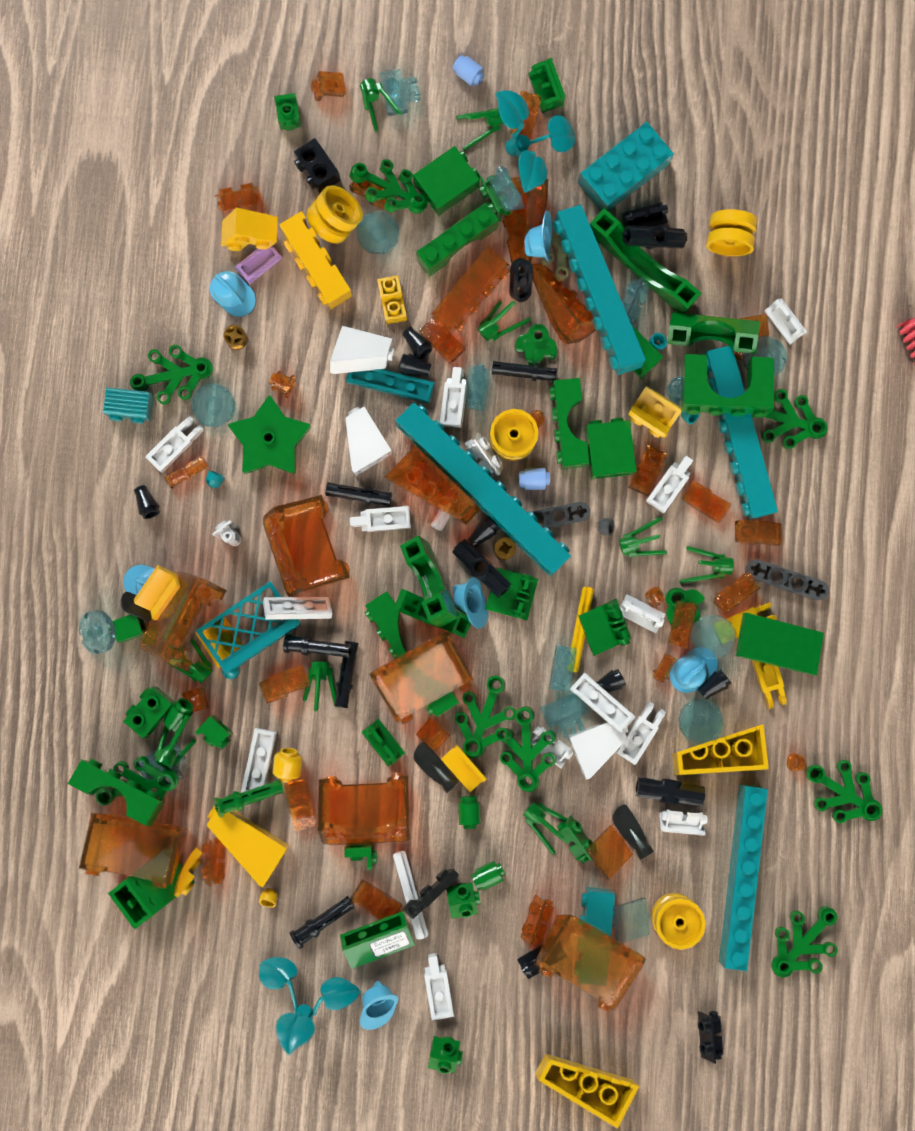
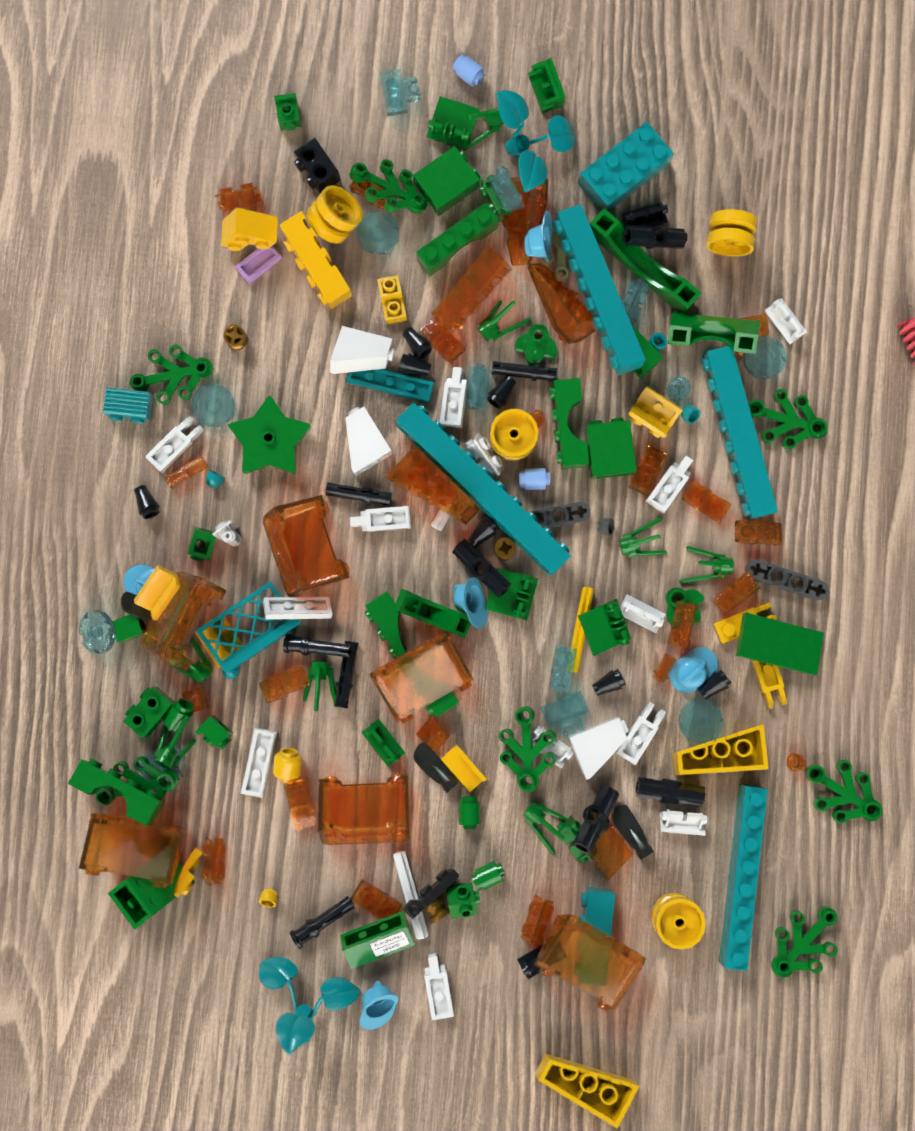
(197, 553): none -> green brick
(232, 293): medium azure piece -> none
(239, 800): green pin -> none
(249, 844): yellow slope -> none
(282, 383): clear orange brick -> none
(328, 85): clear orange bracket -> none
(358, 851): green bracket -> none
(370, 94): green plant -> none
(437, 600): green arch -> none
(437, 910): none -> pearl gold wheel
(445, 1055): green brick -> none
(451, 123): none -> green hinge
(483, 720): green plant -> none
(500, 393): none -> black cone
(521, 278): black plate -> none
(533, 103): clear orange slope -> none
(596, 819): none -> black piece
(602, 703): white tile -> none
(631, 920): clear light blue piece -> none
(654, 596): clear orange hinge -> none
(699, 397): green arch -> none
(710, 1046): black hinge -> none
(713, 636): clear light blue tile -> none

